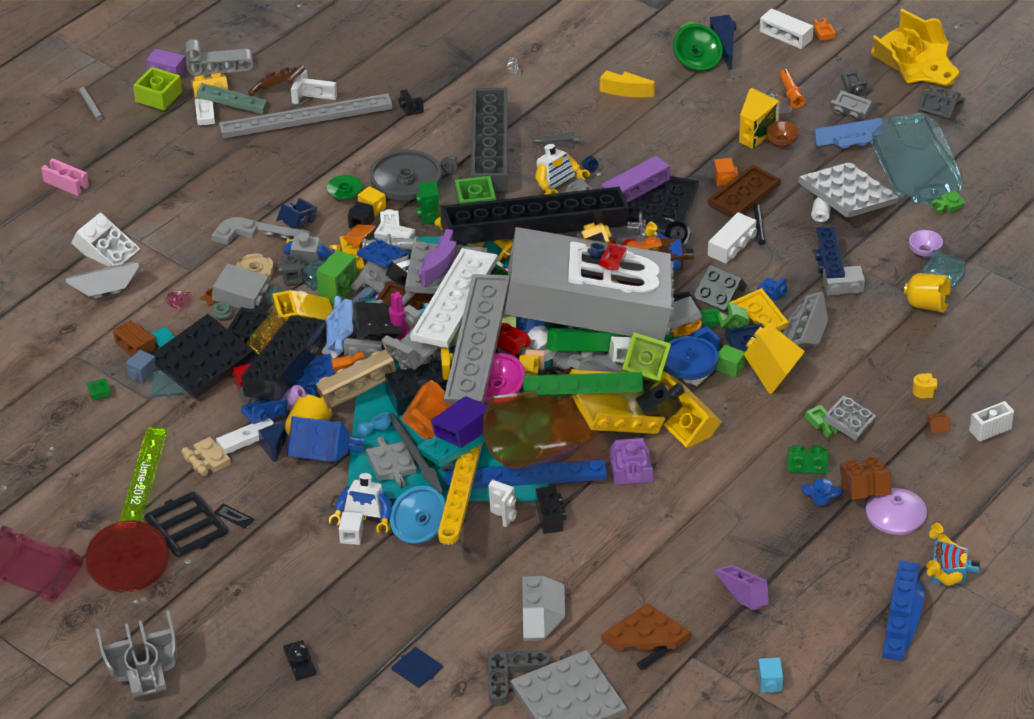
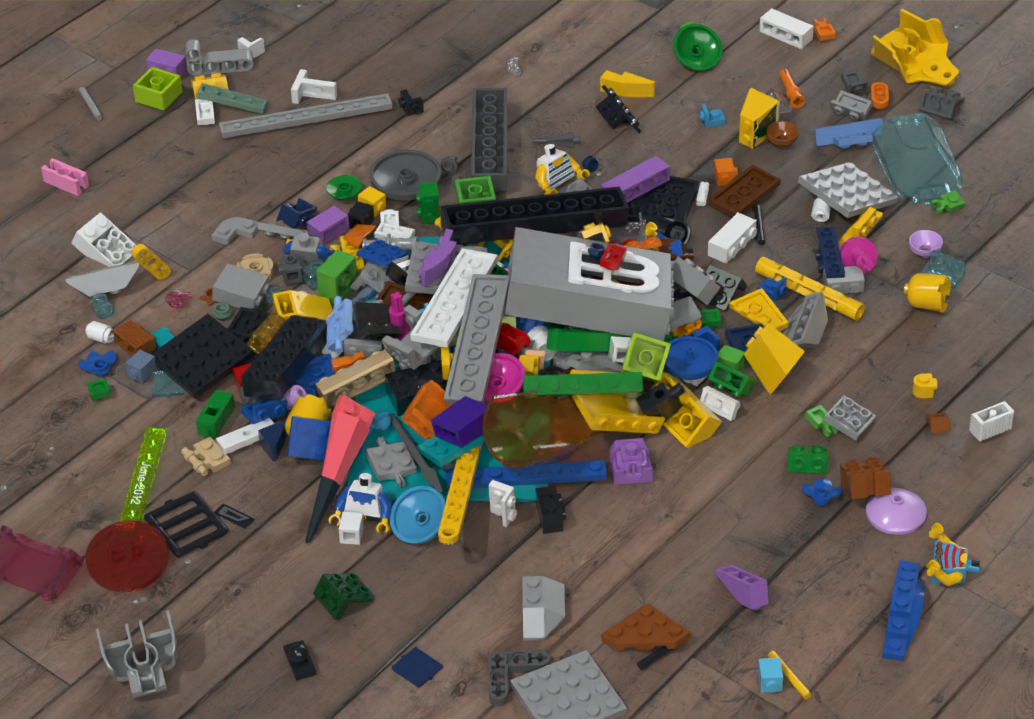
(98, 364): none -> blue plate
(100, 332): none -> white brick
(101, 306): none -> clear light blue wheel
(155, 265): none -> yellow beam
(215, 414): none -> green brick
(255, 47): none -> white panel
(285, 74): reddish brown plate -> none
(328, 224): none -> medium lavender piece
(339, 590): none -> dark green bracket
(347, 433): none -> coral plate
(613, 111): none -> black bracket
(694, 280): none -> light grey brick
(702, 194): none -> white piece
(711, 118): none -> dark azure bracket
(720, 403): none -> white tile
(725, 28): dark blue slope -> none
(728, 377): none -> green brick
(737, 318): bright green window -> none
(792, 677): none -> yellow bar
(807, 286): none -> yellow piece
(859, 252): none -> dark pink piece
(862, 225): none -> yellow bracket
(879, 95): none -> orange plate

